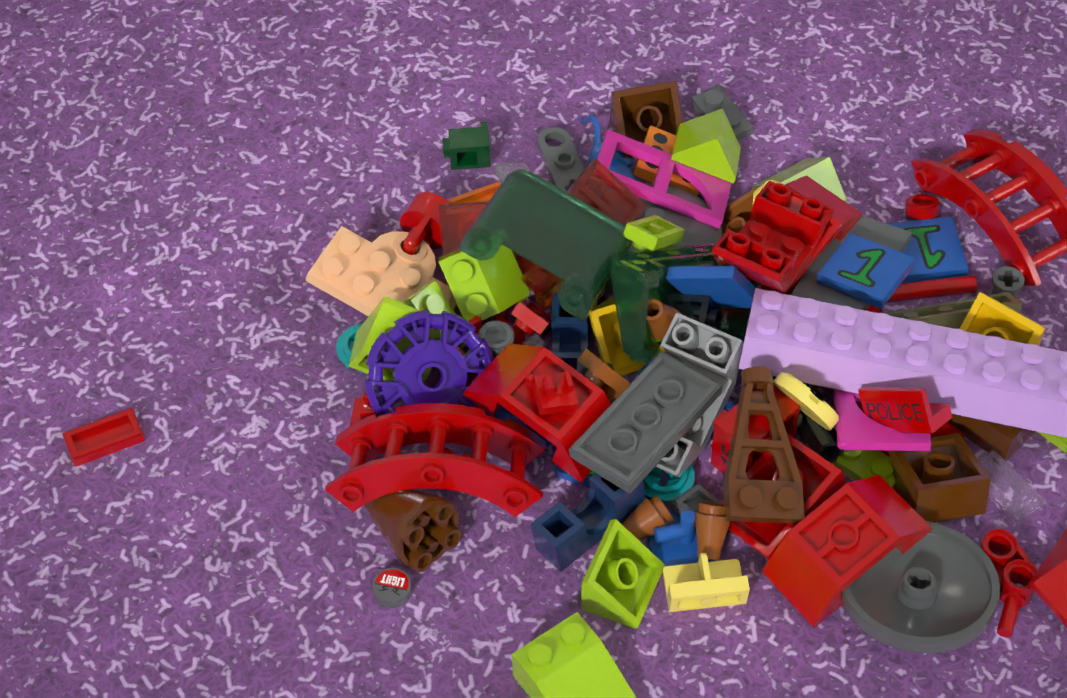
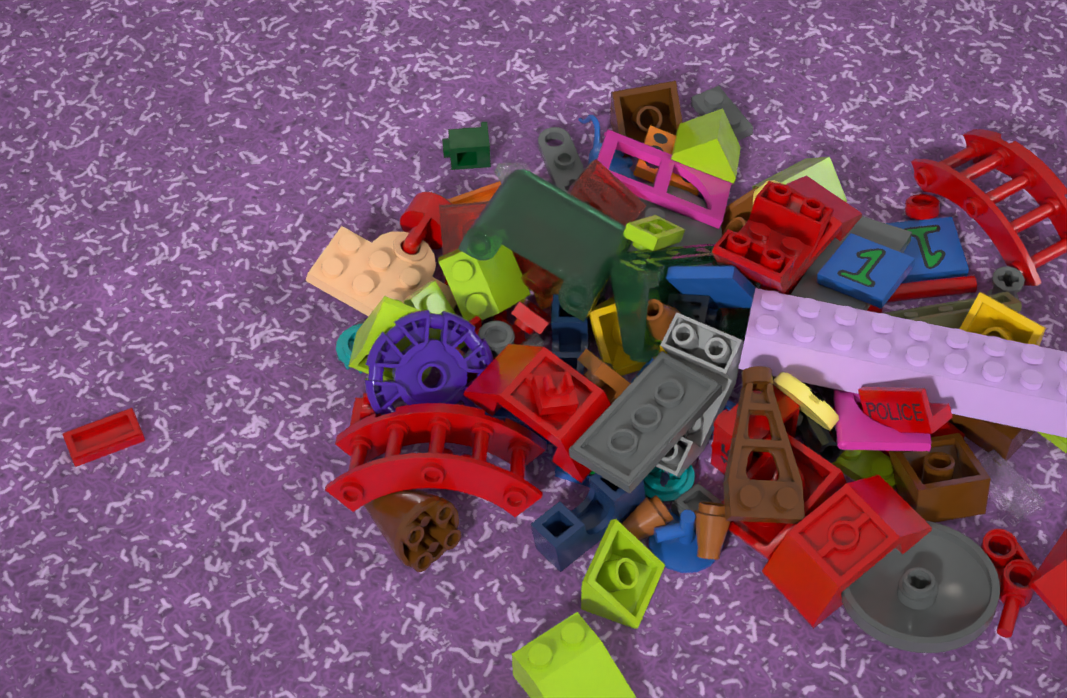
(392, 587): tile -> none
(705, 584): light yellow panel -> none

